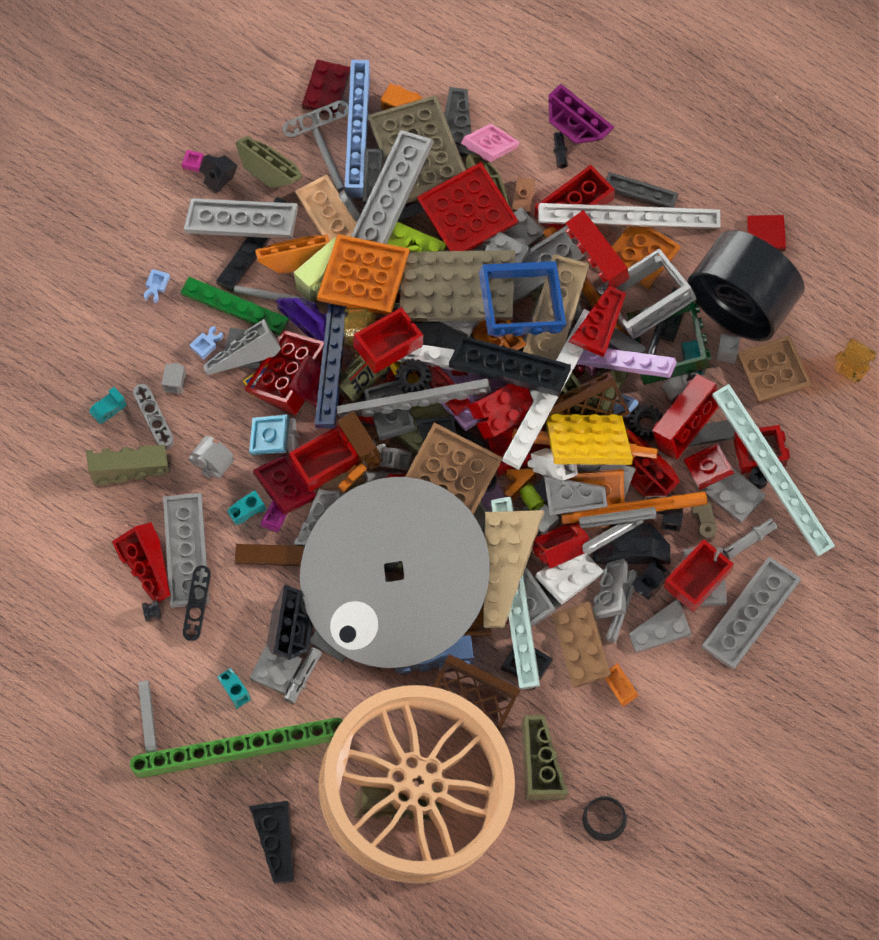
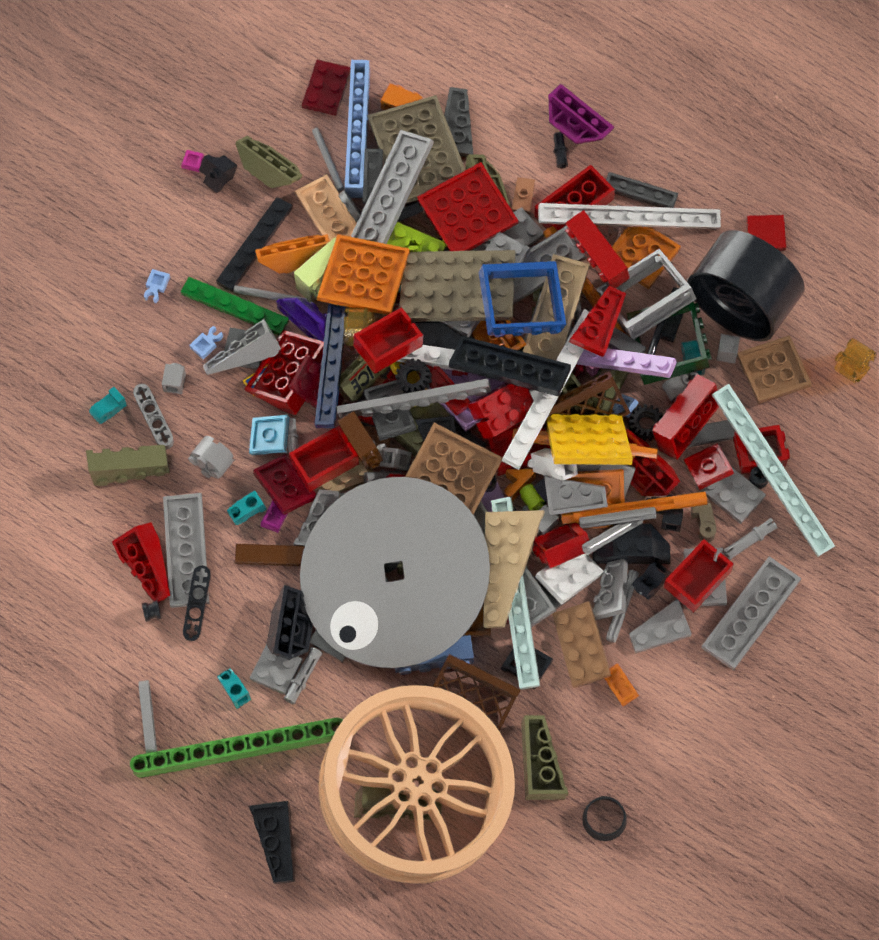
(241, 218): light grey plate -> none
(314, 115): light grey beam -> none
(354, 474): orange plate -> none
(490, 142): bright pink plate -> none

